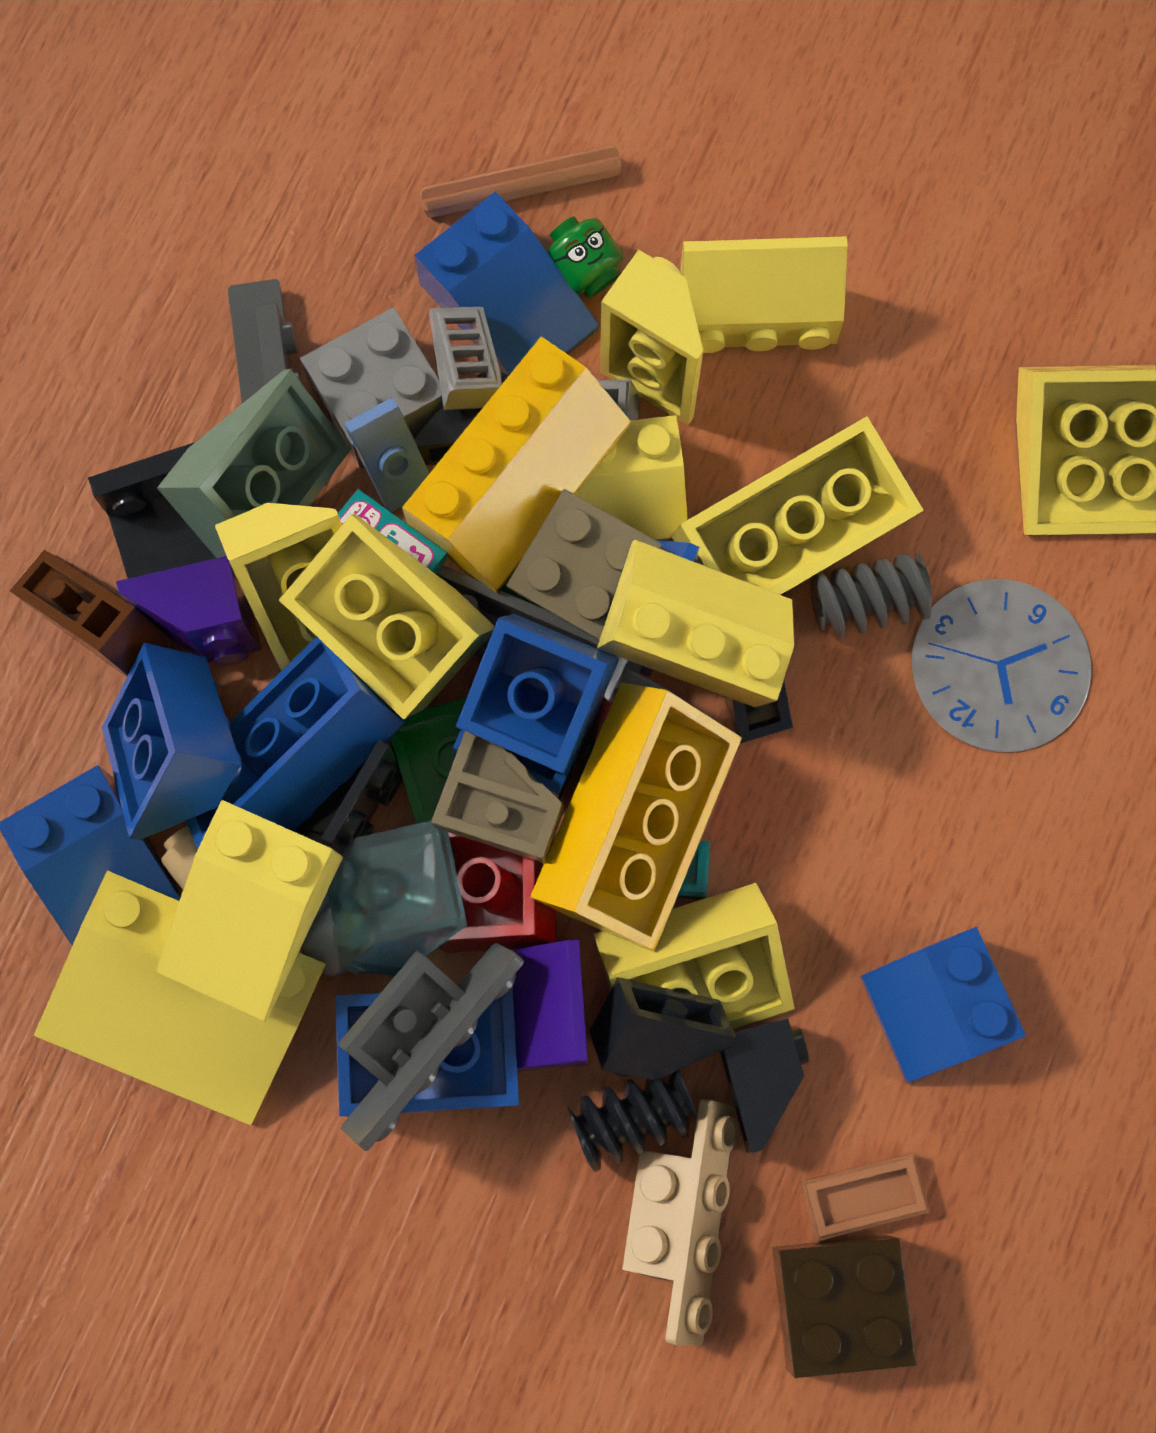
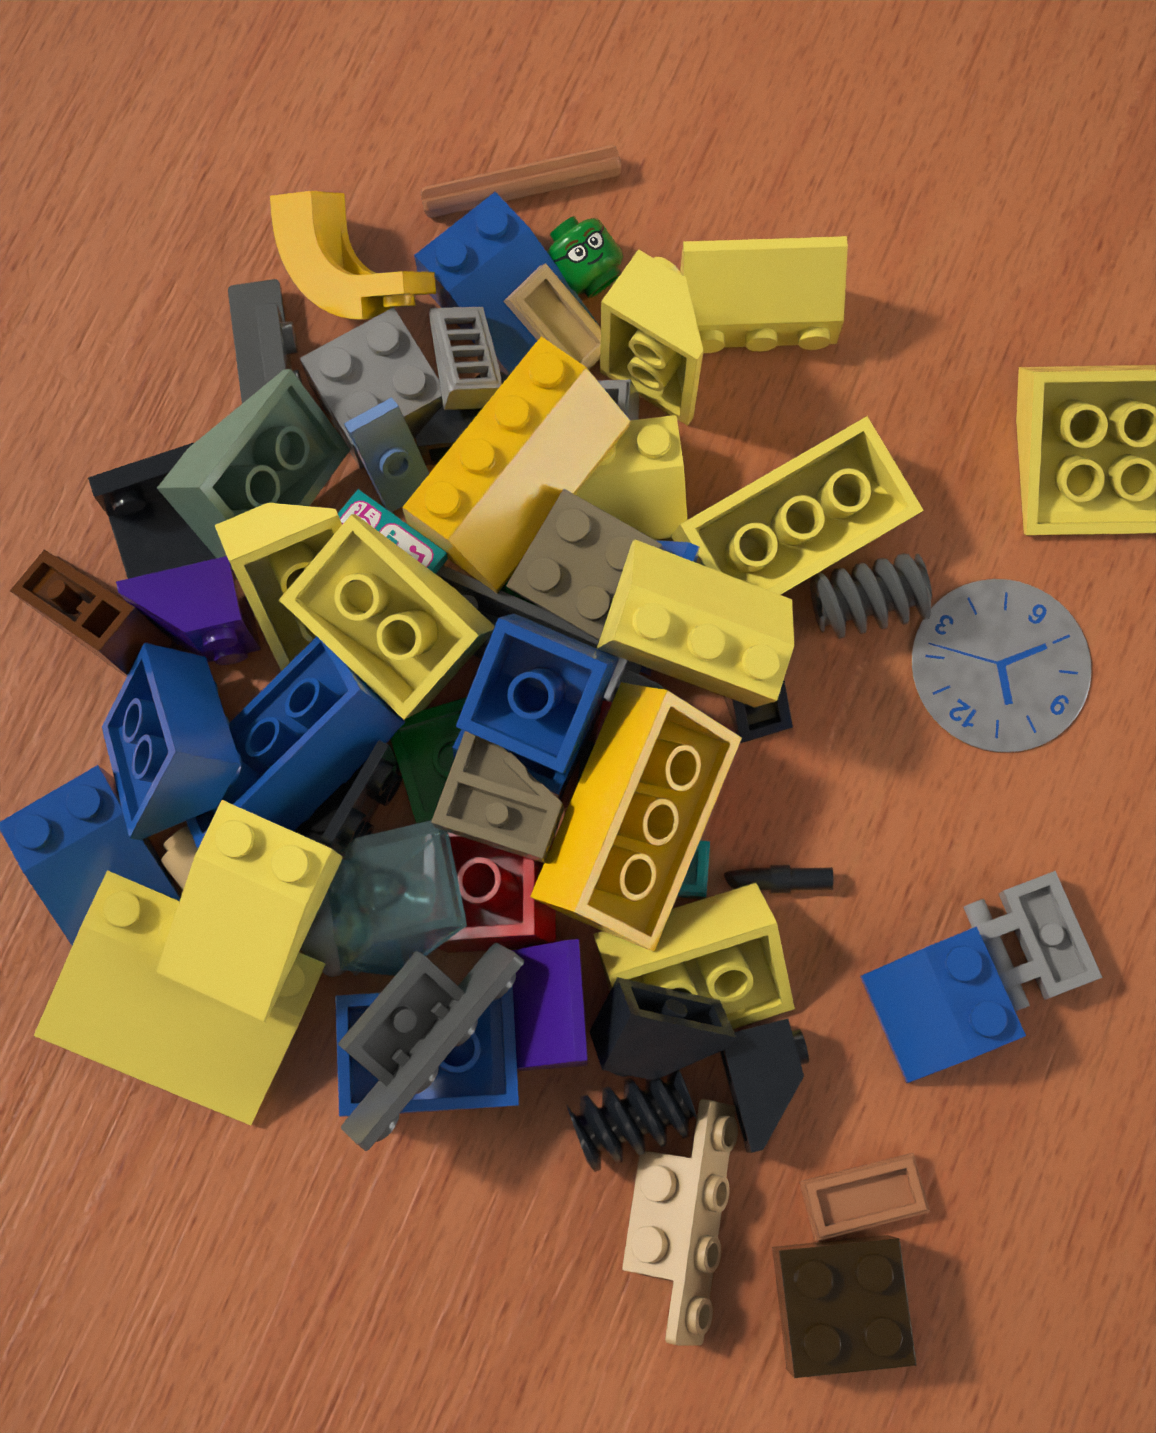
(323, 265): none -> yellow arch
(556, 315): none -> tan tile
(782, 878): none -> black piece
(1048, 936): none -> light grey plate

